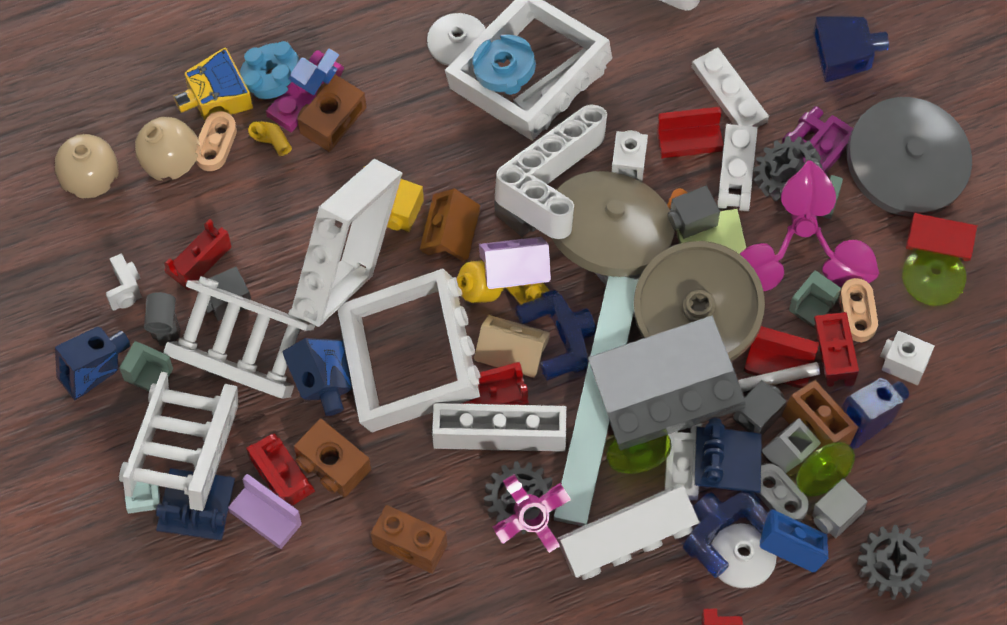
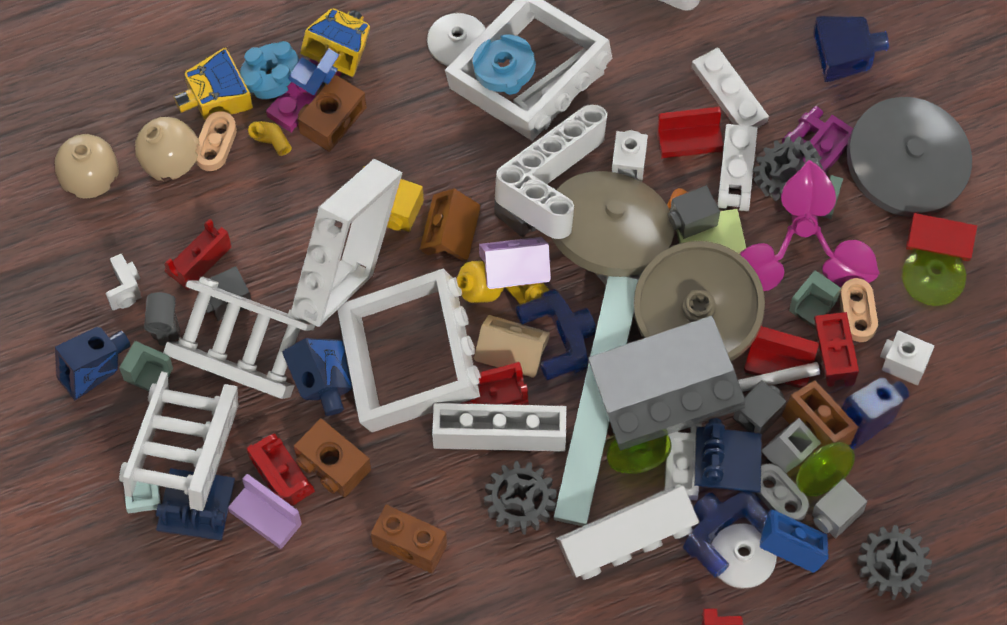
(341, 33): none -> torso
(511, 526): dark pink pin -> none

